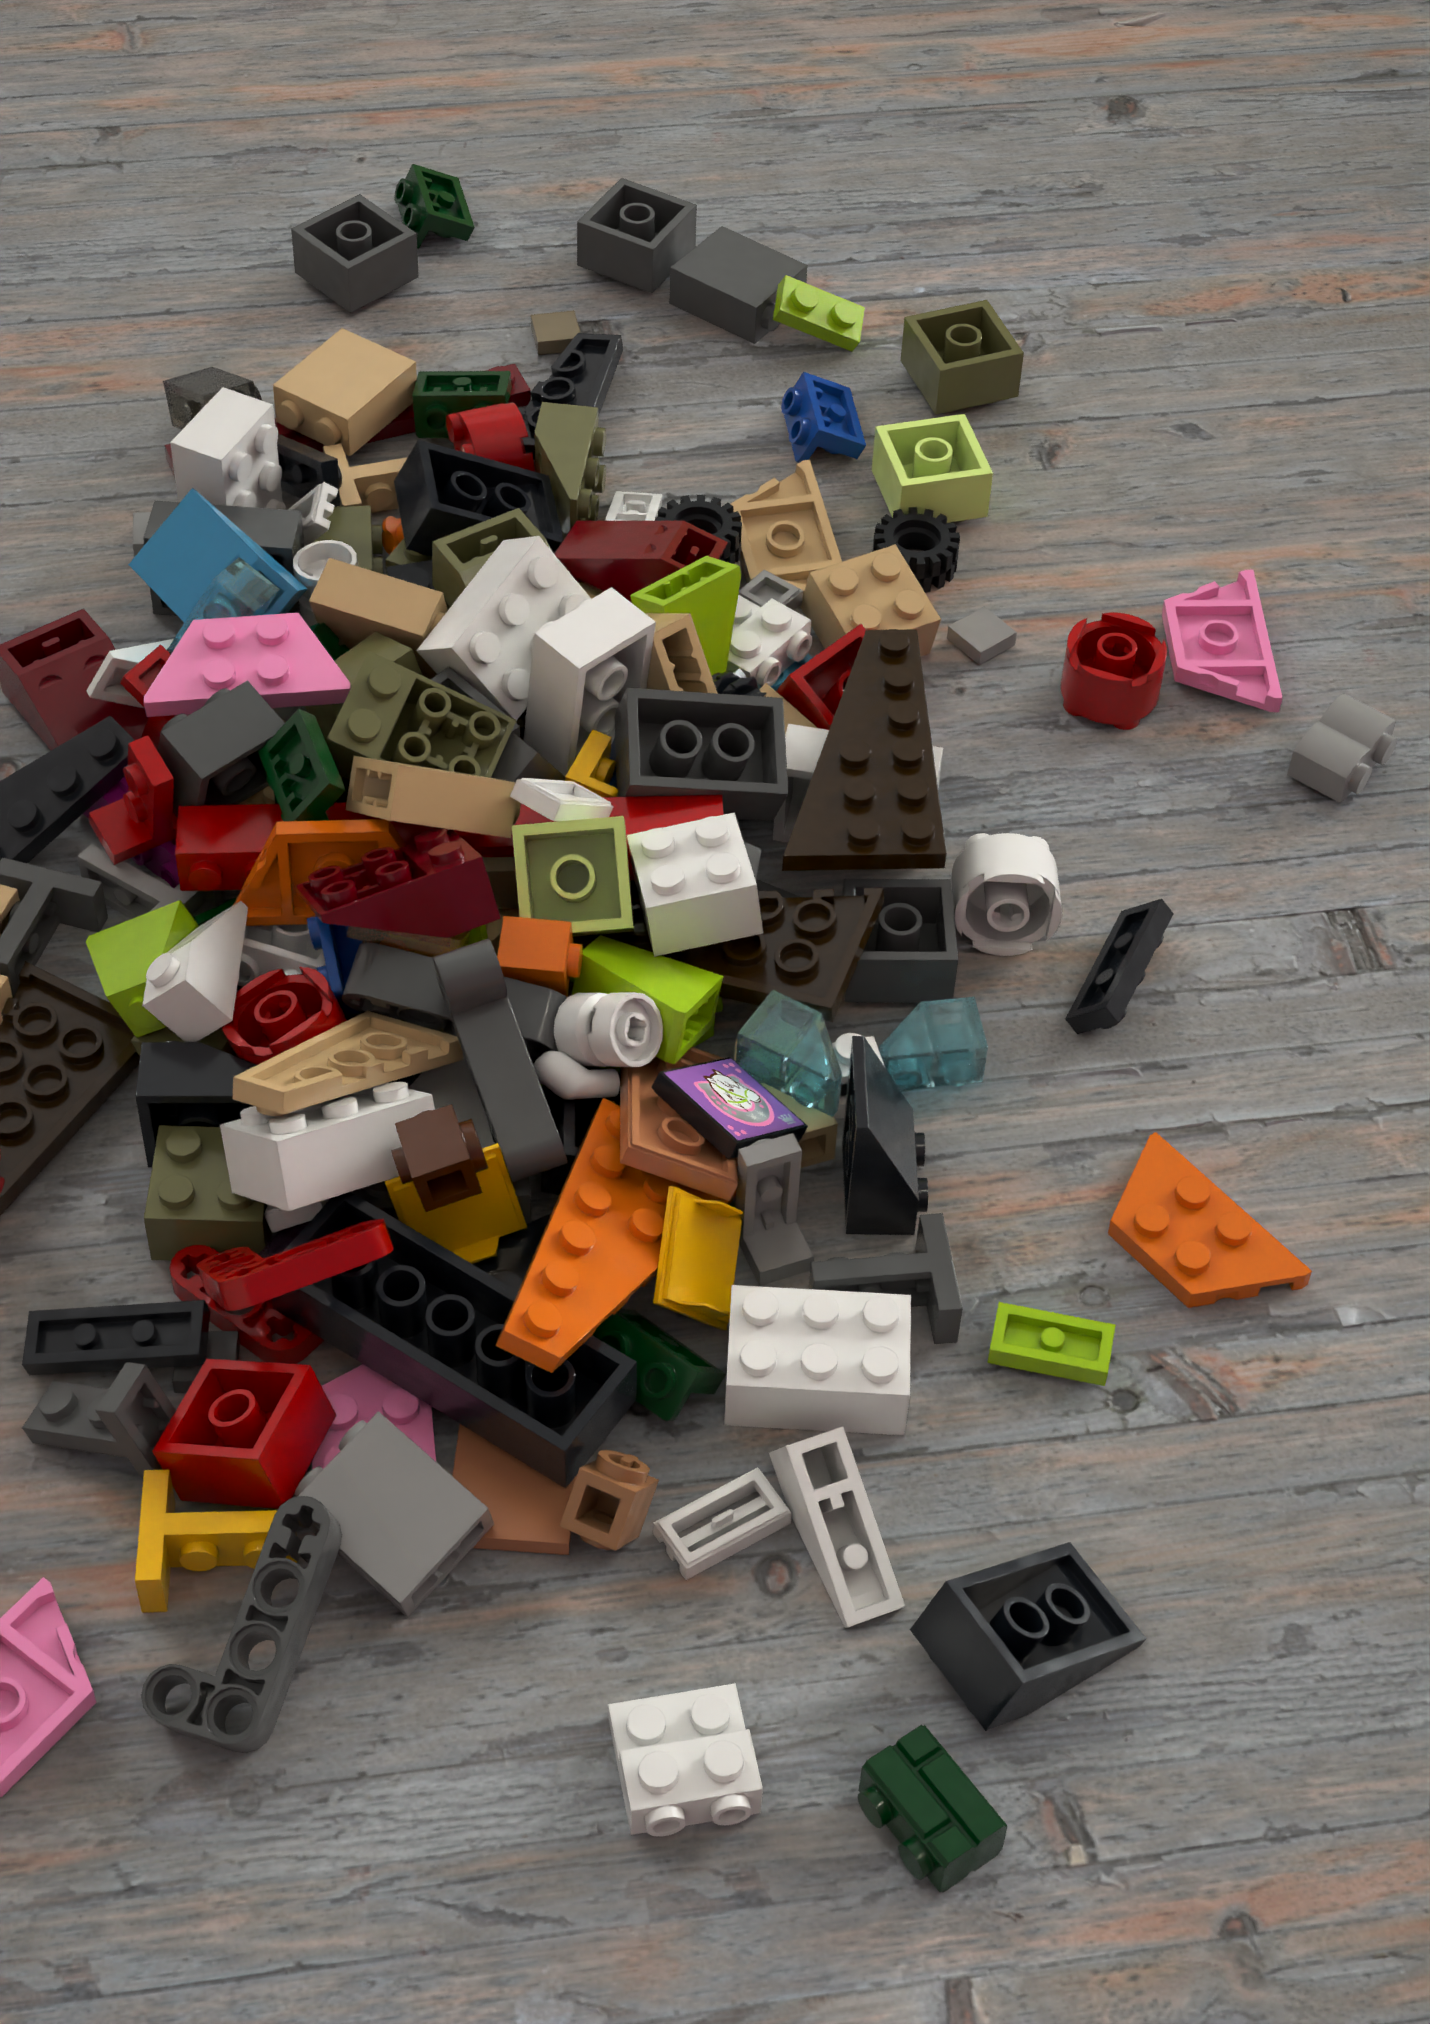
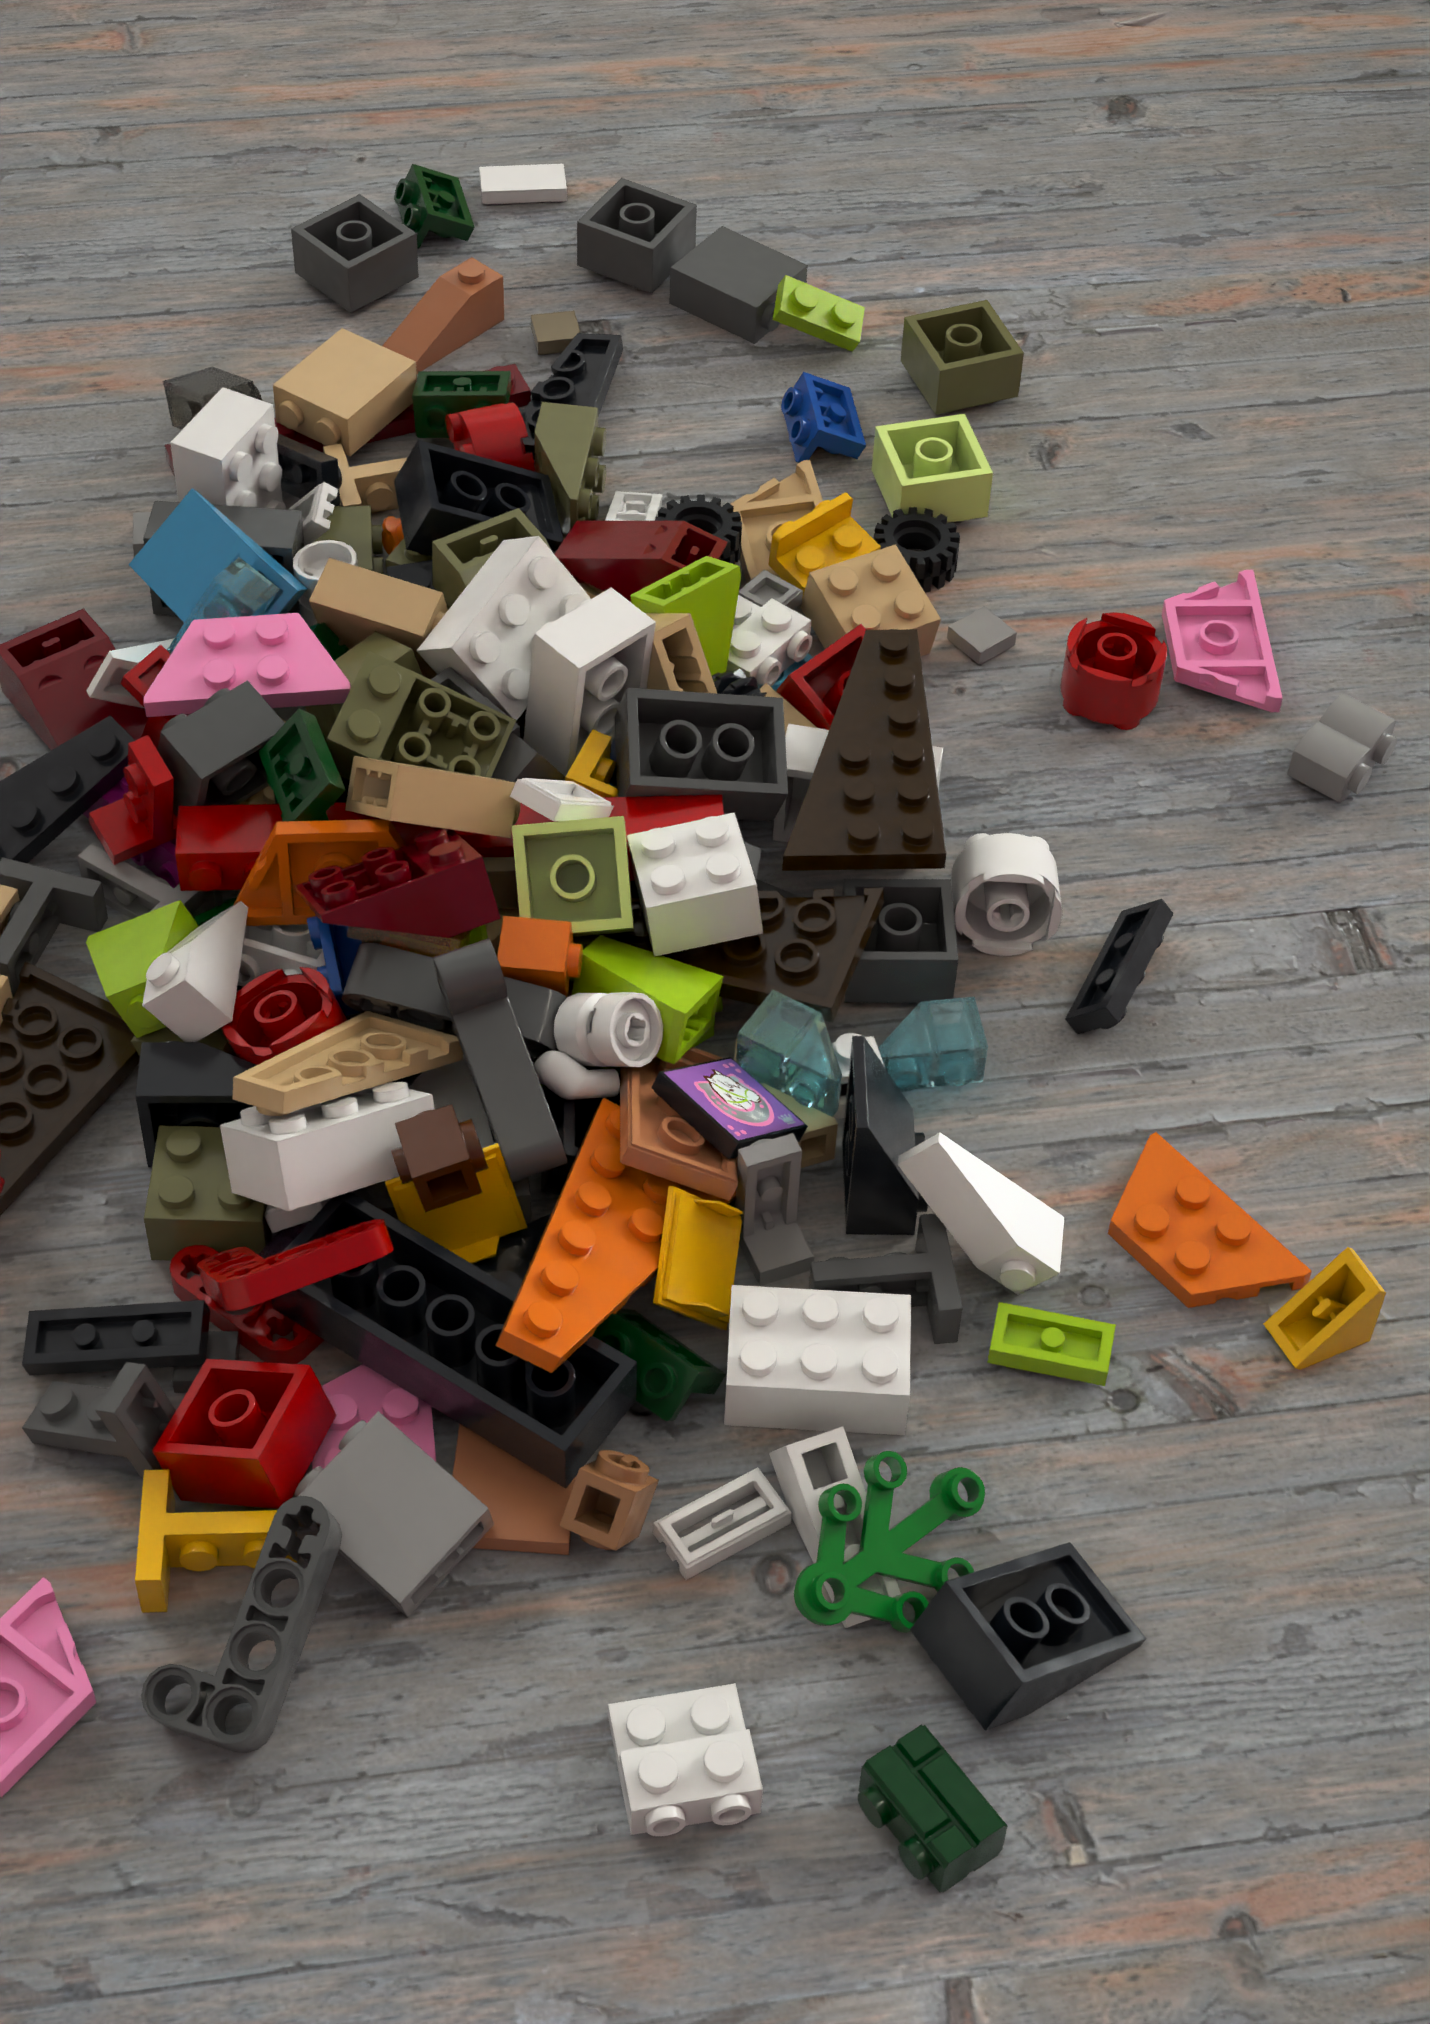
(450, 314): none -> nougat slope
(523, 184): none -> white tile
(818, 541): none -> yellow bracket
(882, 1547): none -> green plant
(987, 1214): none -> white slope
(1329, 1312): none -> yellow slope

